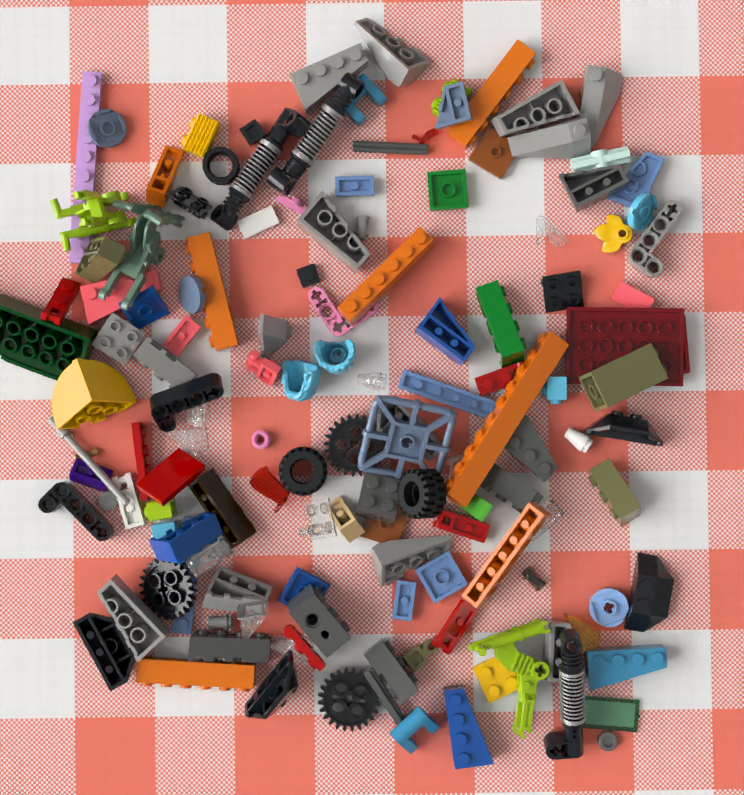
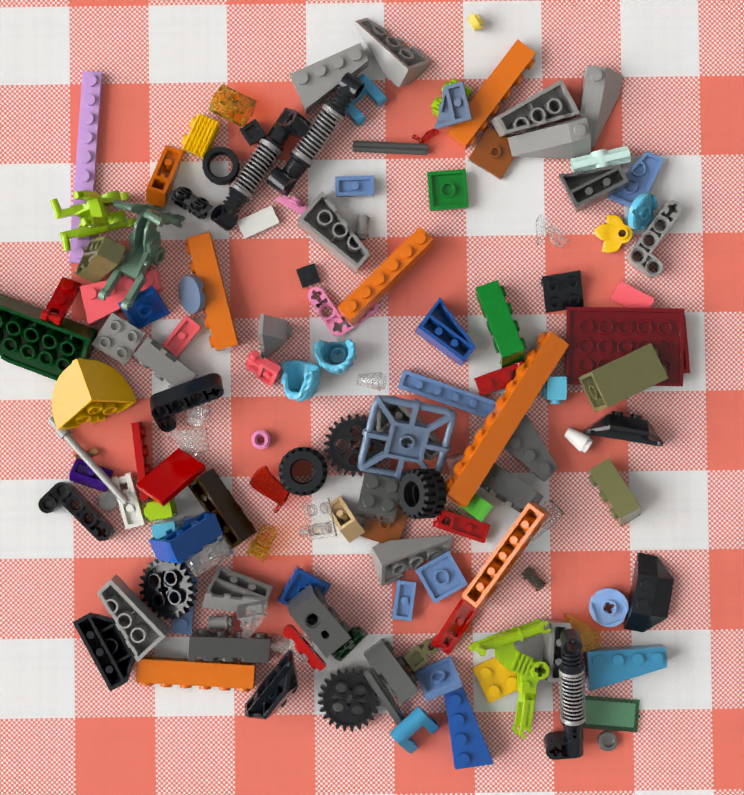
(106, 128): sand blue tile -> none
(232, 105): none -> clear yellow brick
(260, 545): none -> clear yellow piece
(357, 635): none -> dark green plate
(438, 678): none -> medium blue plate
(475, 21): none -> light yellow plate

